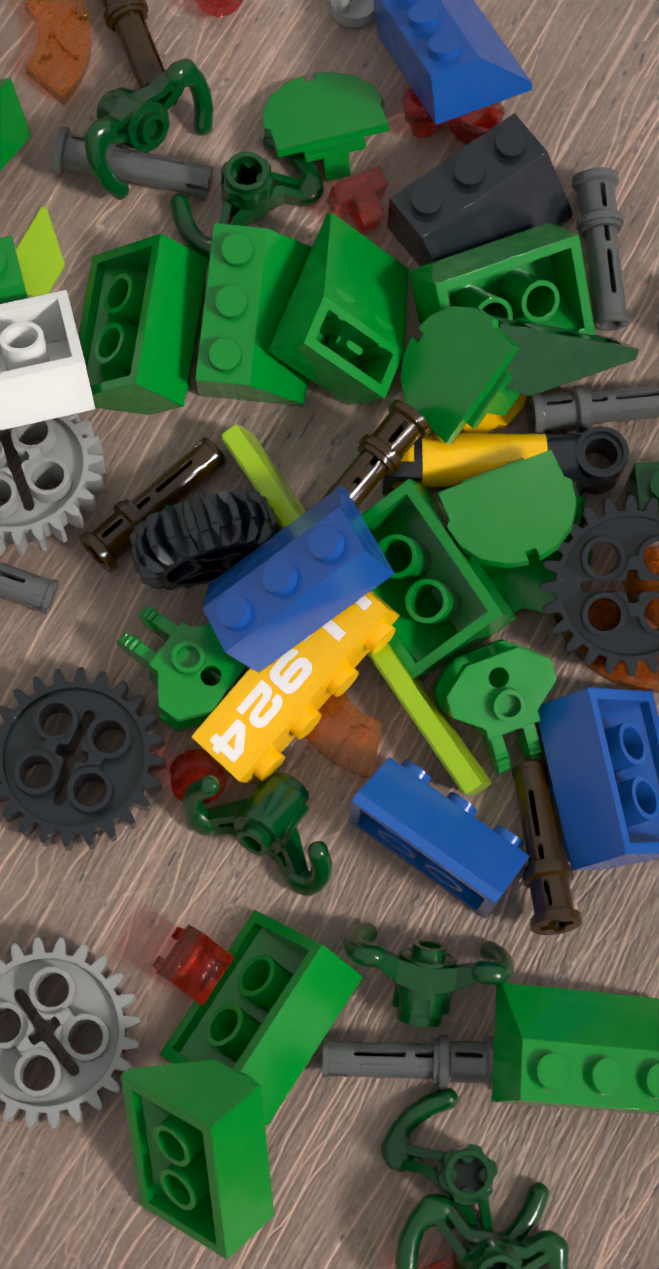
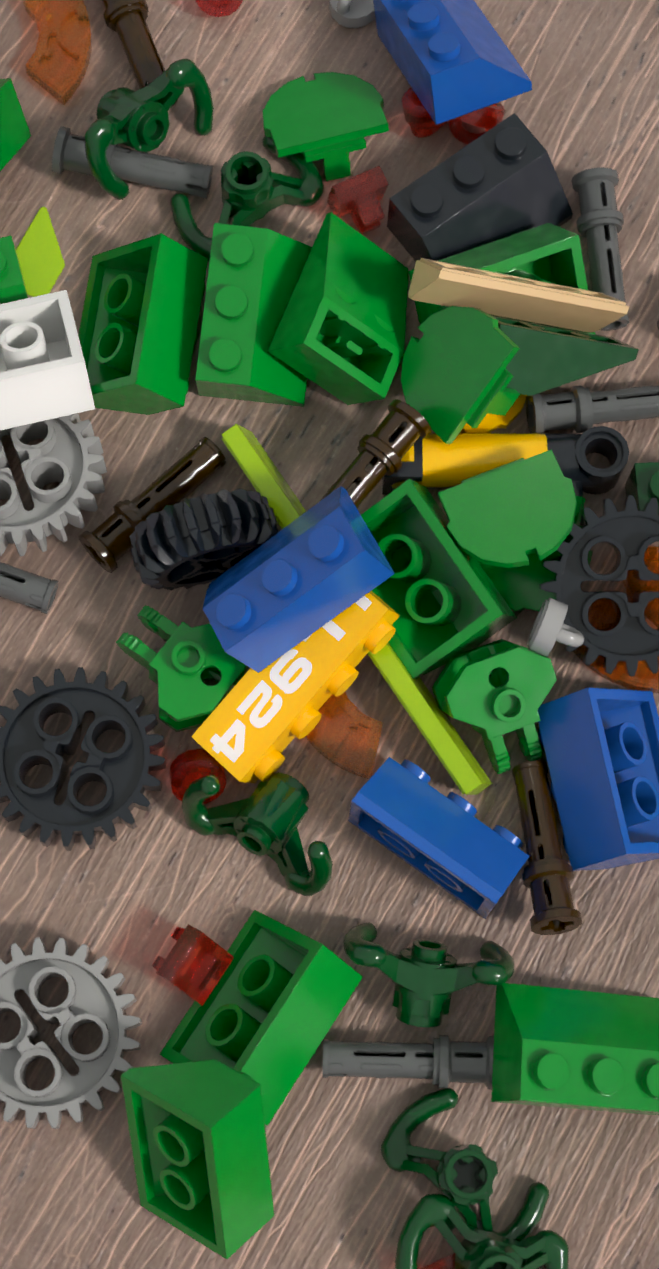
(513, 296): none -> tan slope
(550, 628): none -> light grey tile

